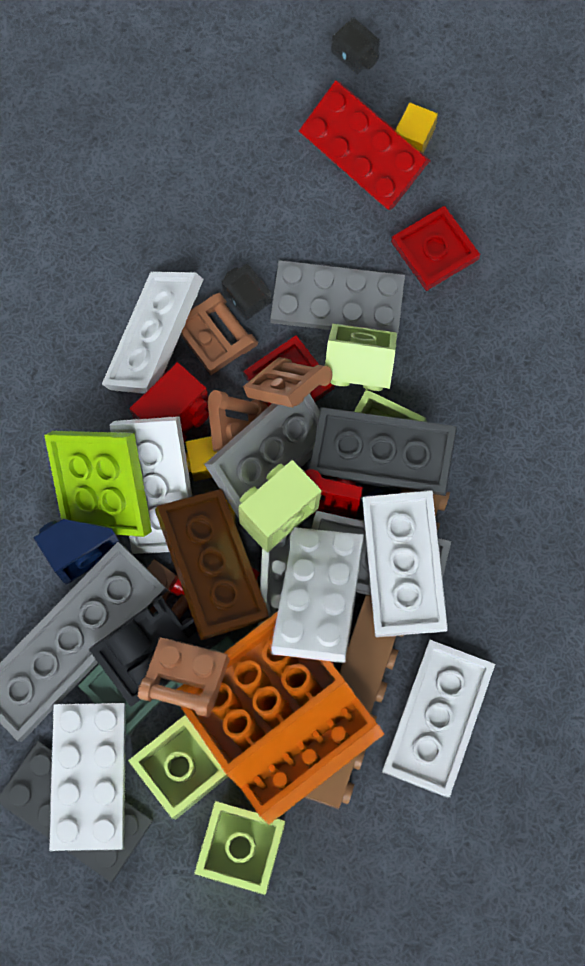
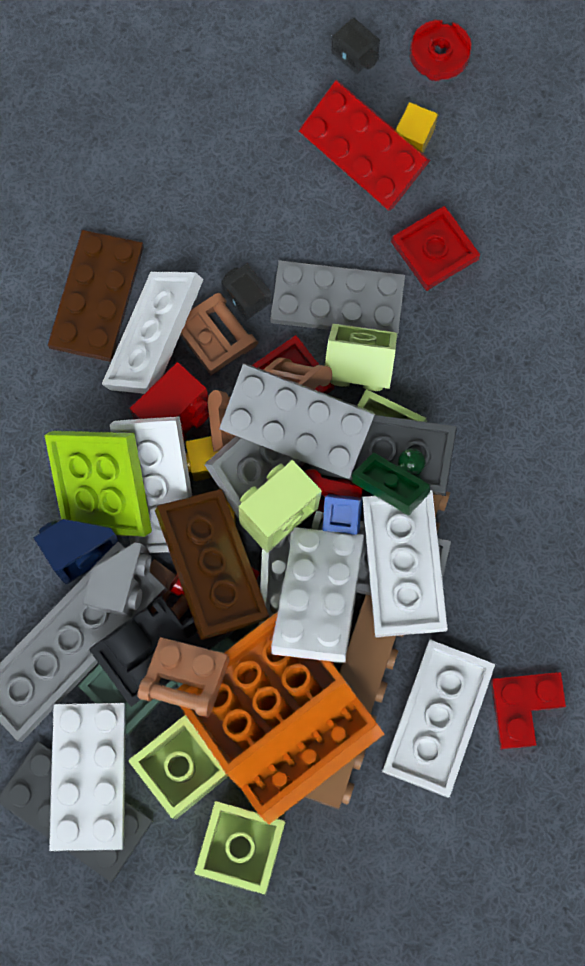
(96, 295): none -> reddish brown plate
(117, 581): none -> light grey slope
(296, 420): none -> light grey plate
(342, 514): none -> plate
(394, 483): none -> dark green plate
(437, 65): none -> red plate
(515, 701): none -> red plate

